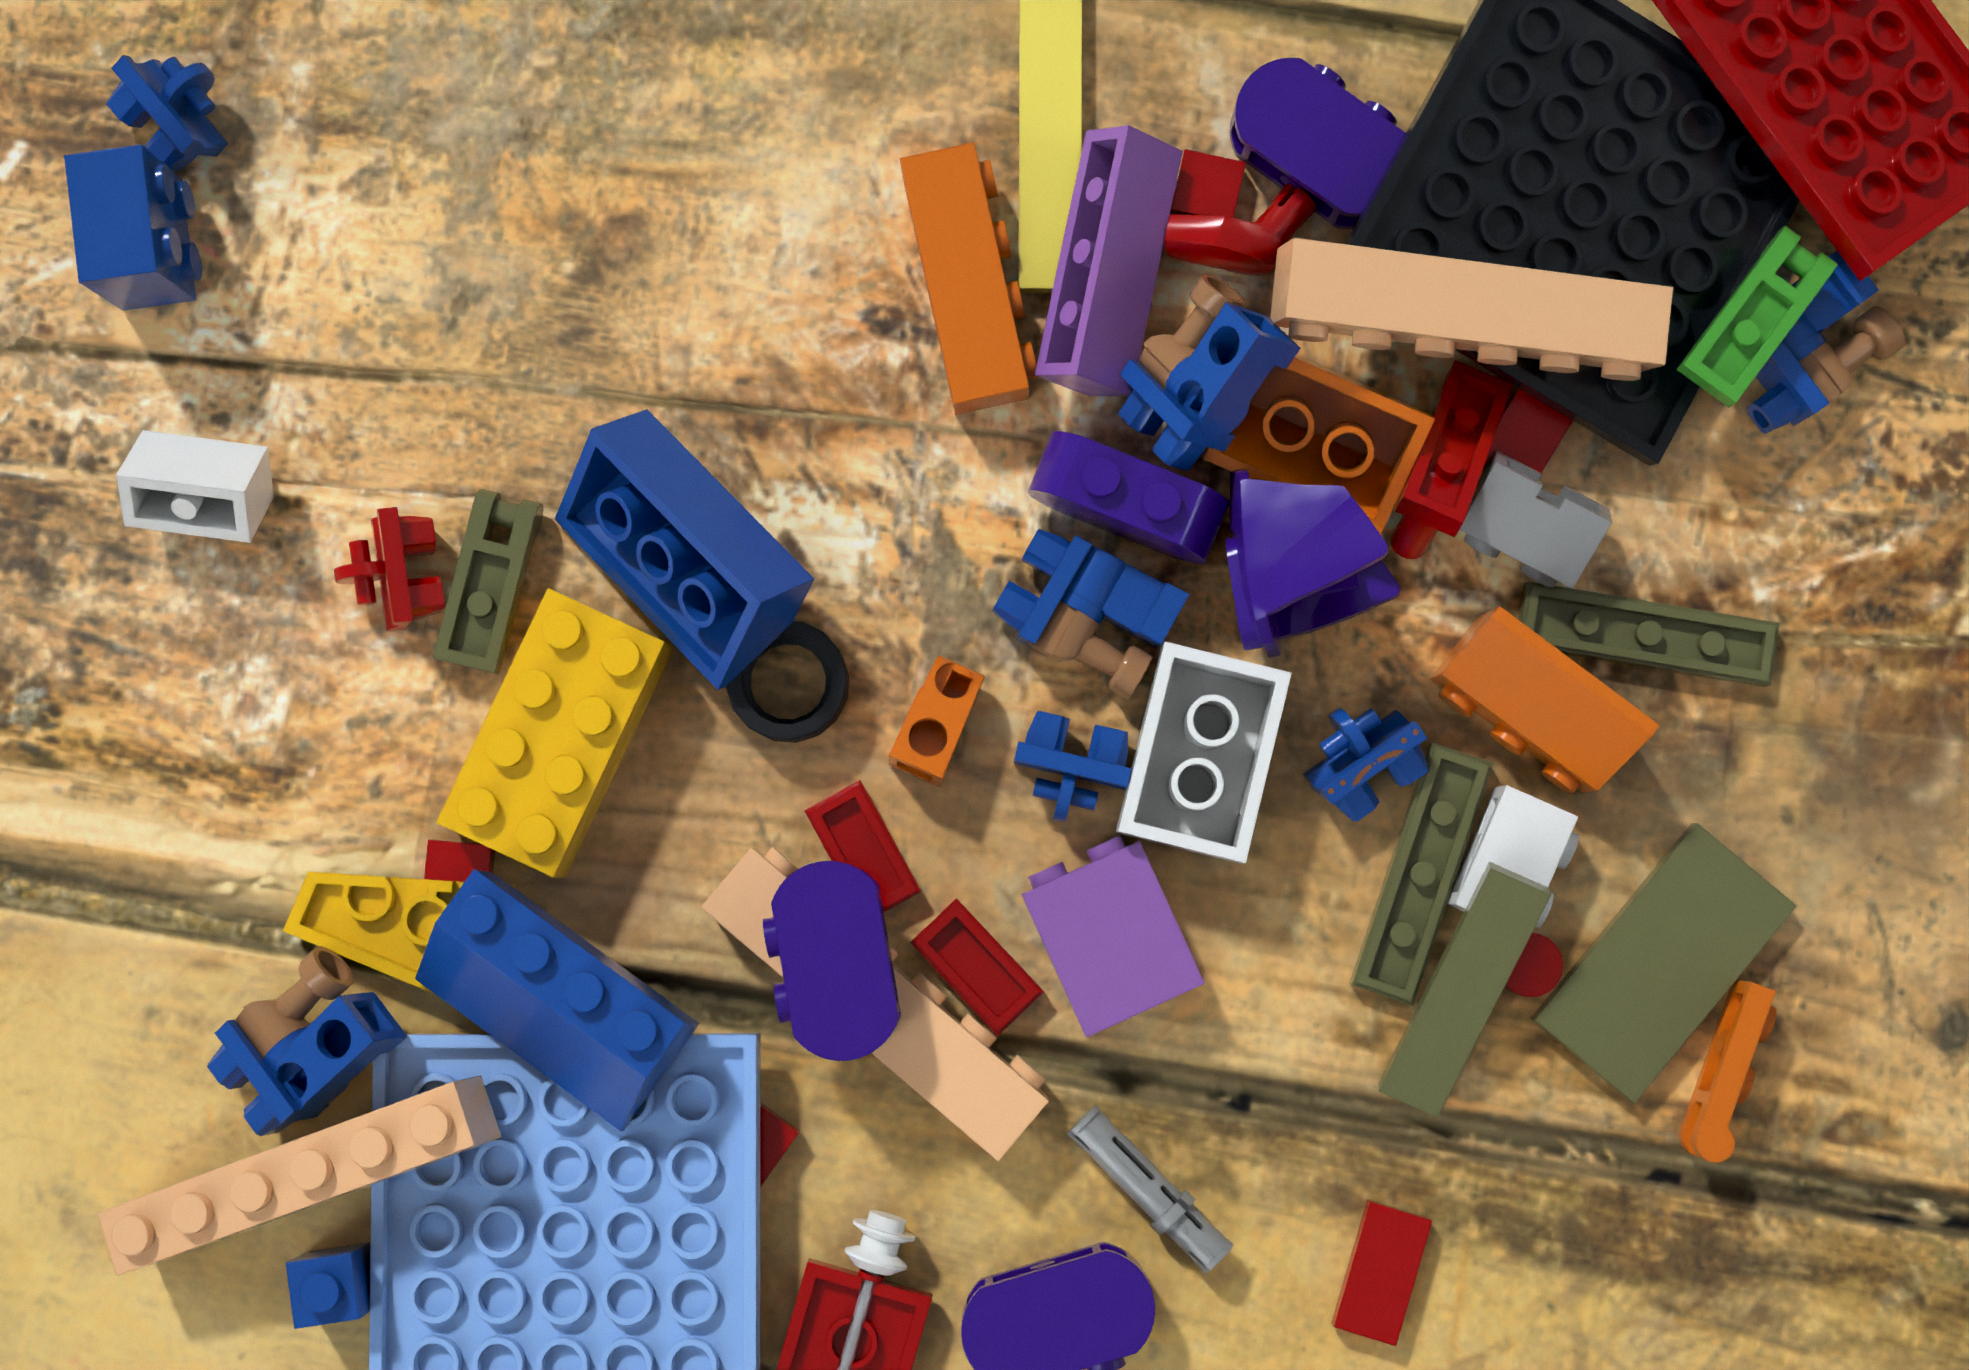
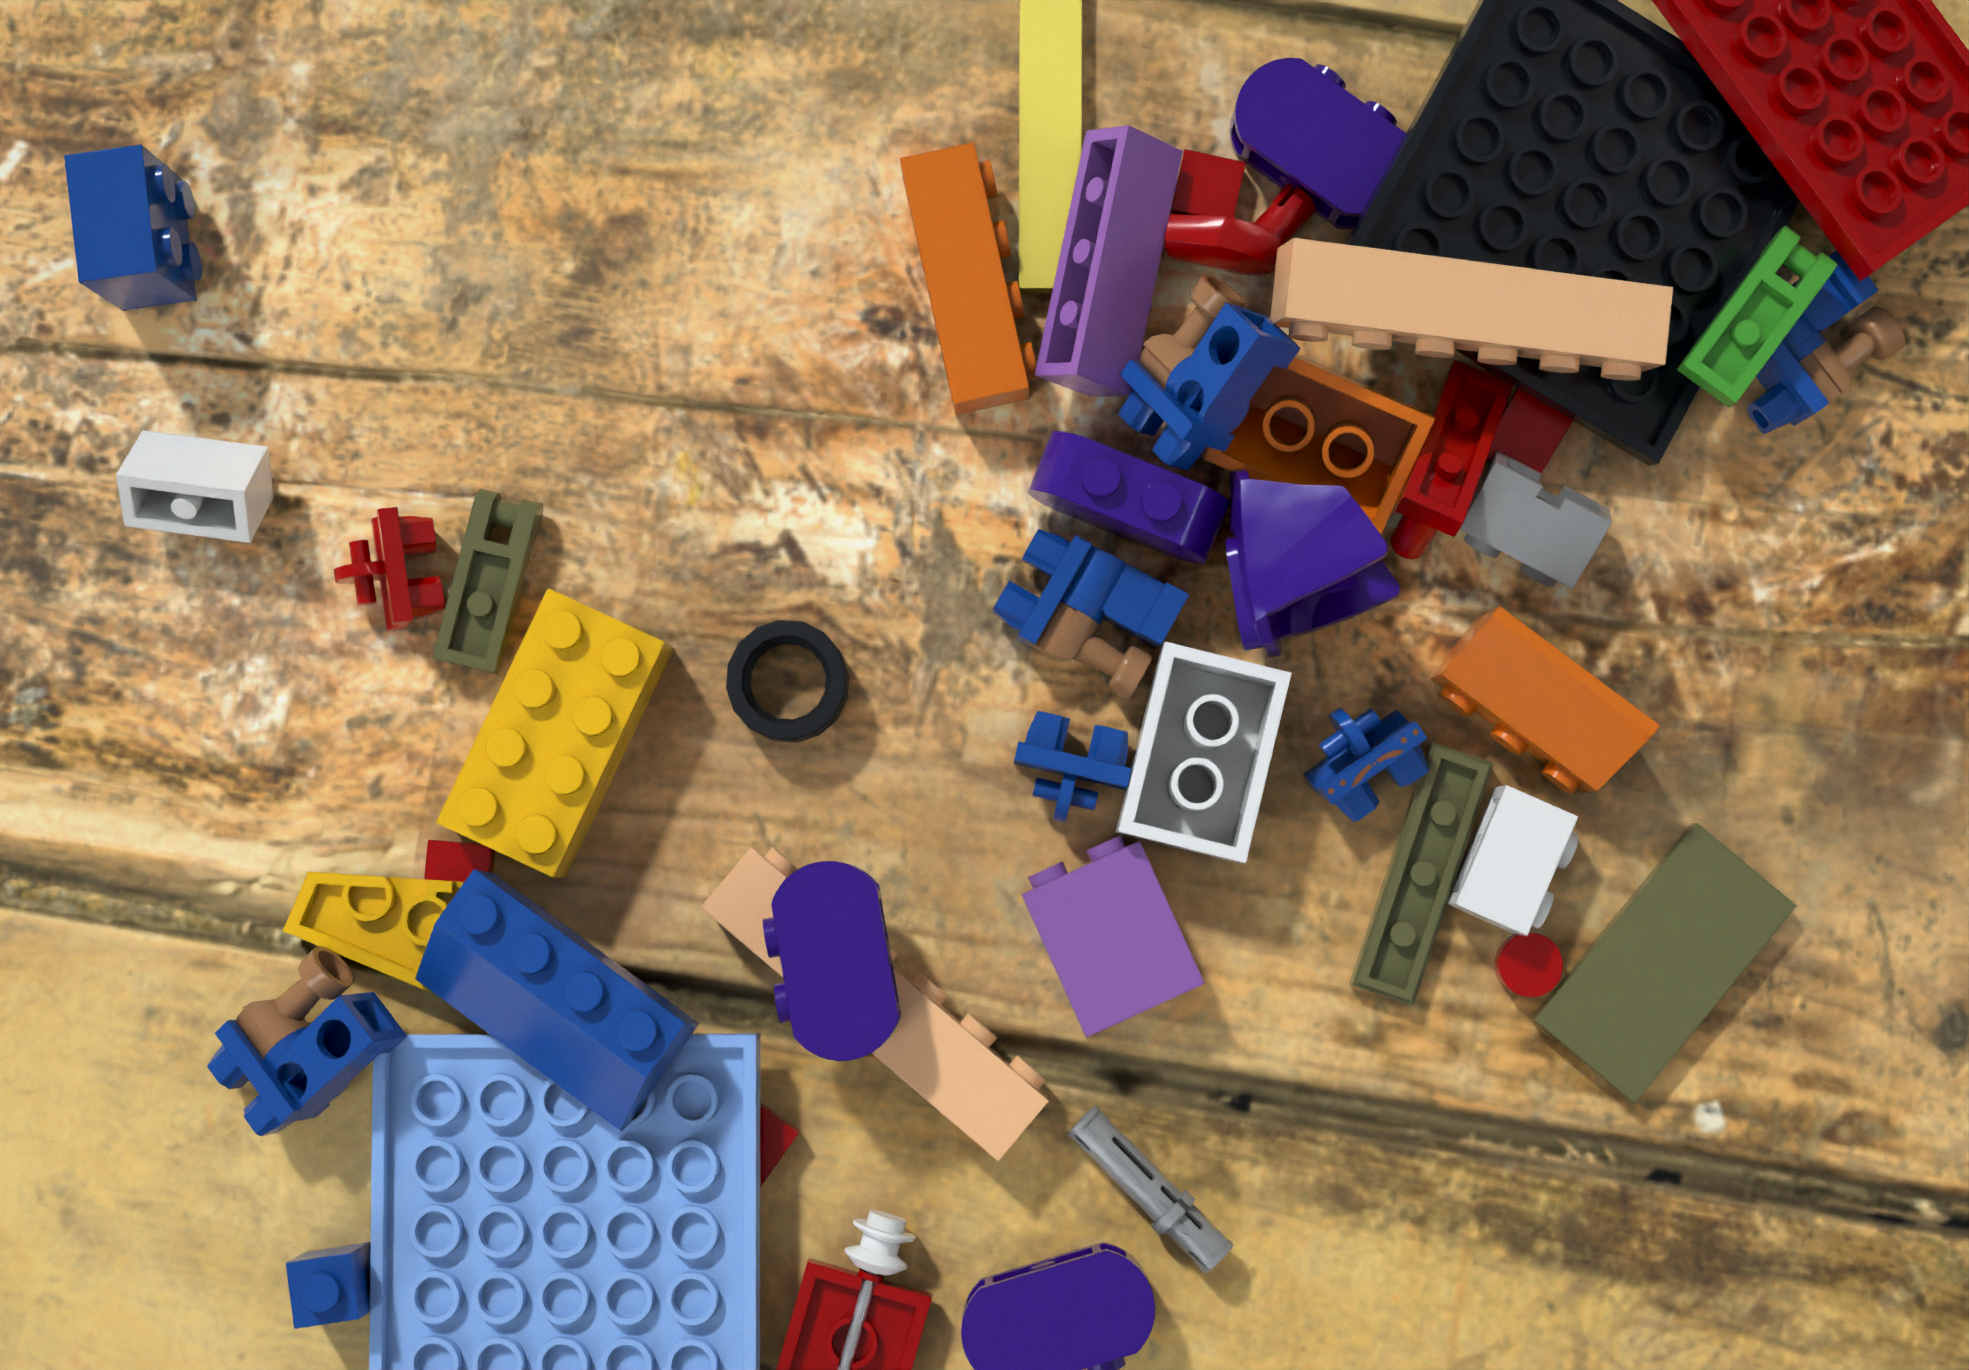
(176, 102): blue hips -> none
(299, 1174): light nougat brick -> none
(681, 546): blue slope -> none
(858, 836): red tile -> none
(936, 721): orange leg -> none
(977, 967): red tile -> none
(1381, 1272): red tile -> none
(1464, 989): olive tile -> none
(1651, 634): olive tile -> none
(1726, 1071): orange plate -> none

